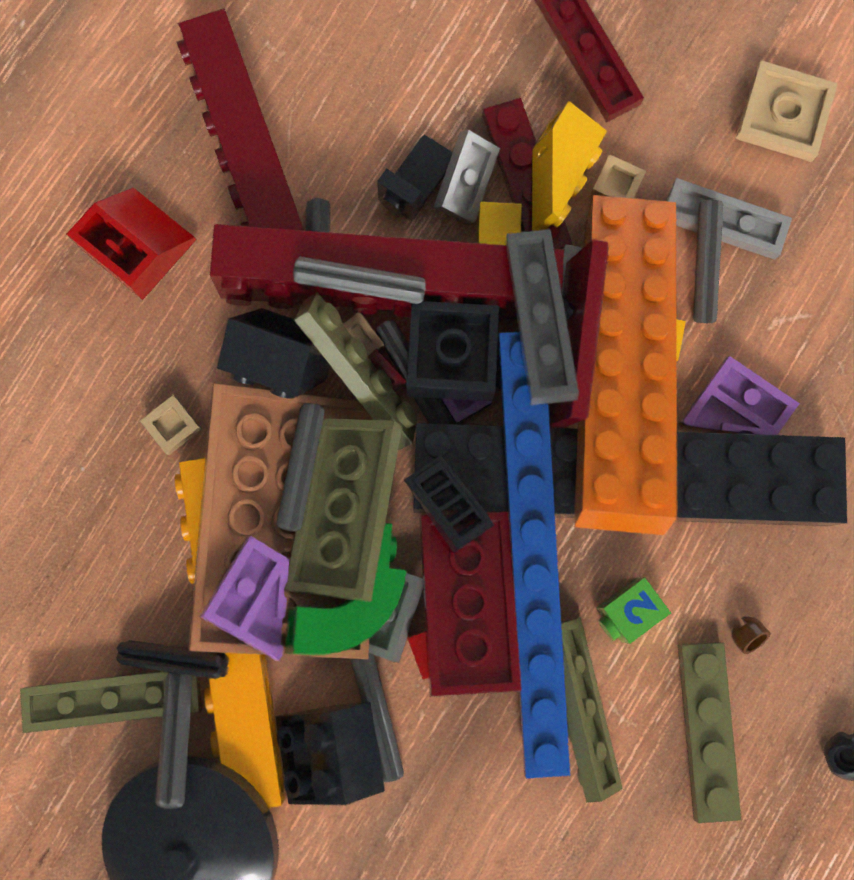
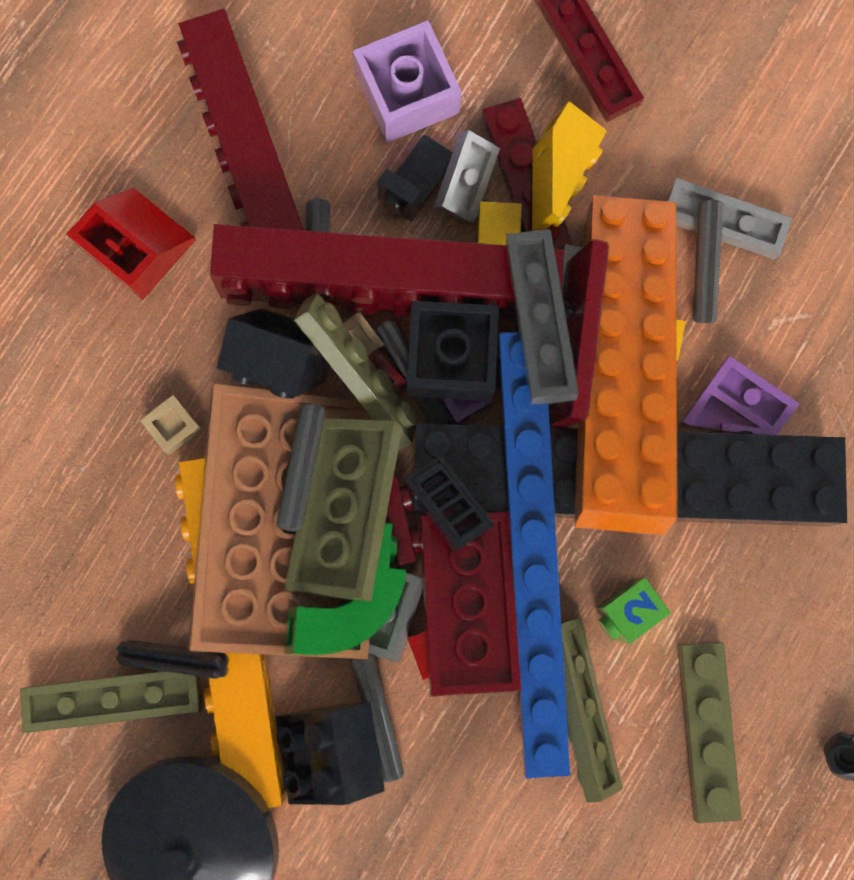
(174, 741): dark grey axle -> none
(252, 598): medium lavender wing -> none
(359, 280): dark grey axle -> none
(407, 81): none -> lavender brick
(407, 538): none -> dark red plate
(618, 179): tan plate -> none
(750, 635): reddish brown hinge -> none
(786, 111): tan plate -> none

